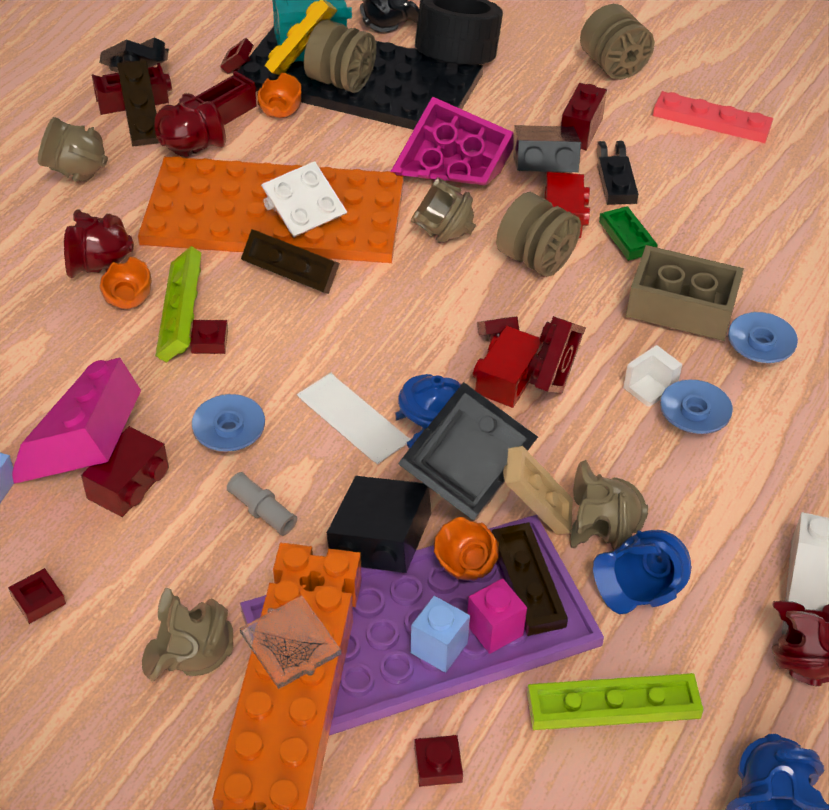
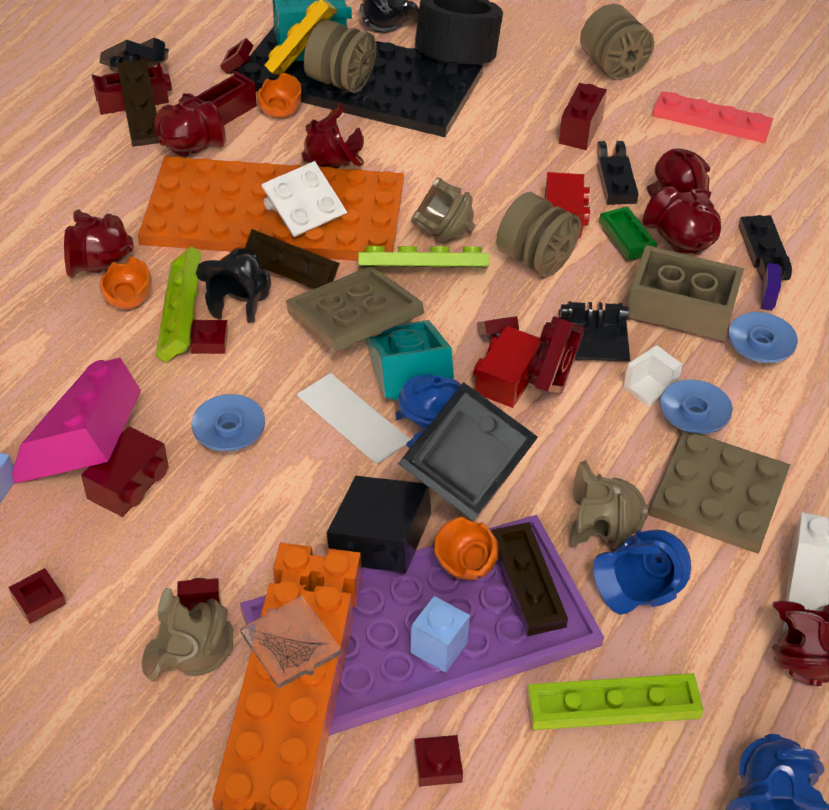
(72, 150): dark tan helmet -> none
(197, 591): none -> dark red plate
(237, 276): none -> black helmet
(261, 503): light grey pin -> none
(327, 146): none -> dark red helmet
(354, 308): none -> dark tan plate
(408, 352): none -> teal slope
(409, 257): none -> lime plate
(454, 146): dark pink wedge -> none
(496, 615): dark pink brick -> none
(538, 490): tan plate -> none
(546, 148): brick -> none
(604, 333): none -> black hinge
(681, 170): none -> dark red helmet
(683, 218): none -> dark red helmet
(720, 491): none -> dark tan plate
(764, 244): none -> black hinge
(770, 286): none -> dark purple tile

